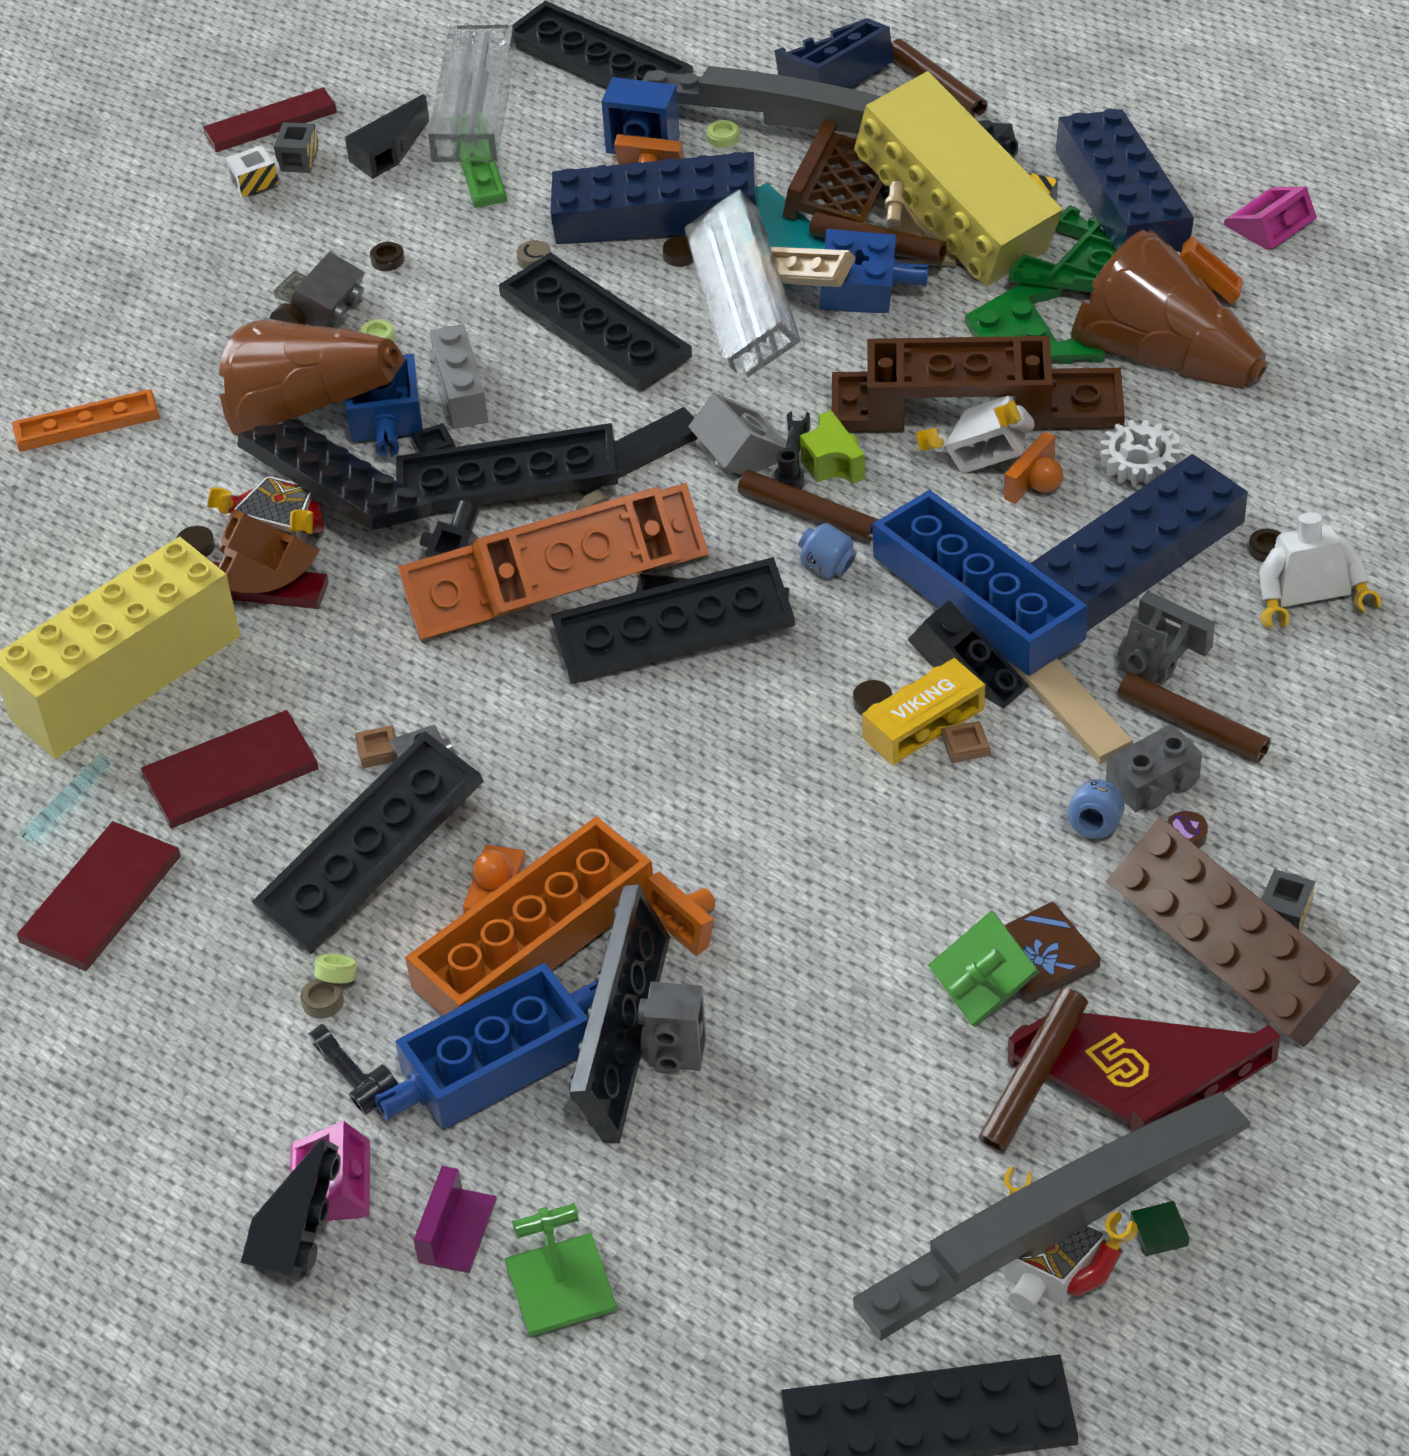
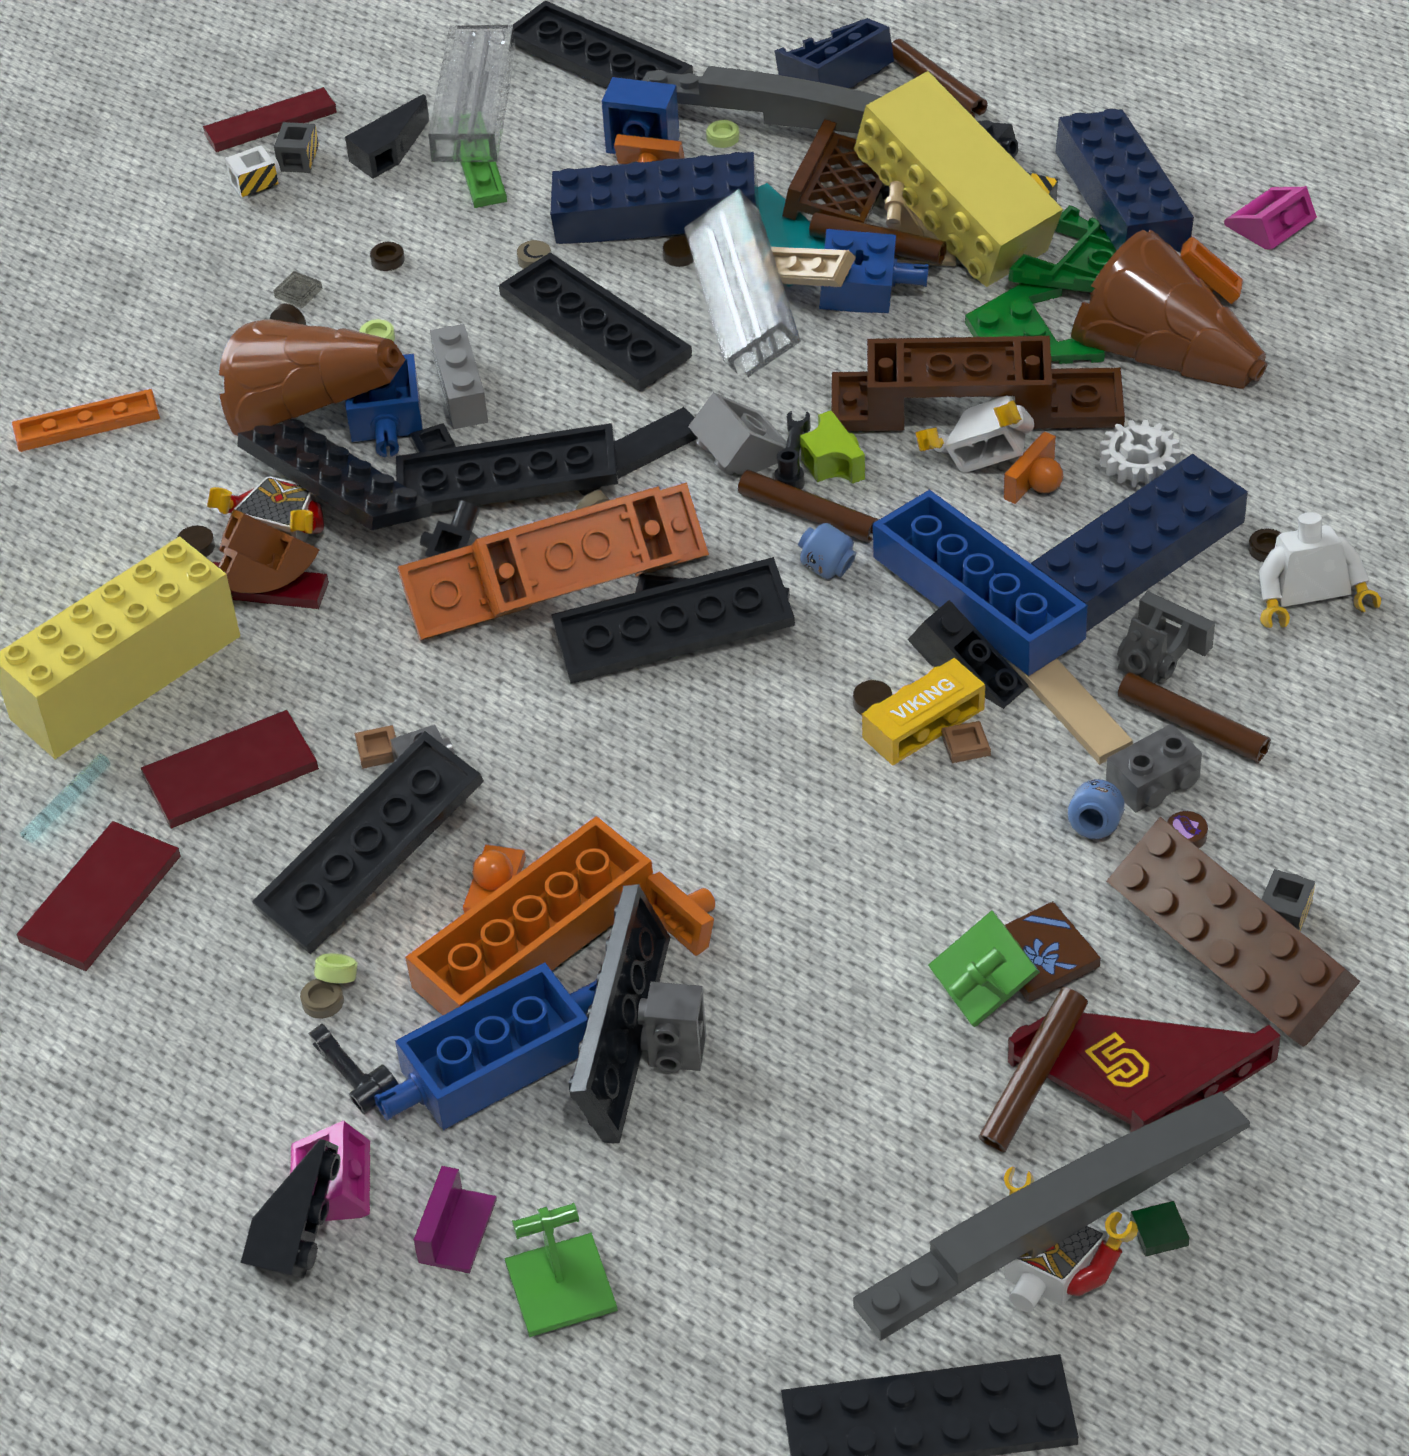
(328, 291): flat silver brick -> none

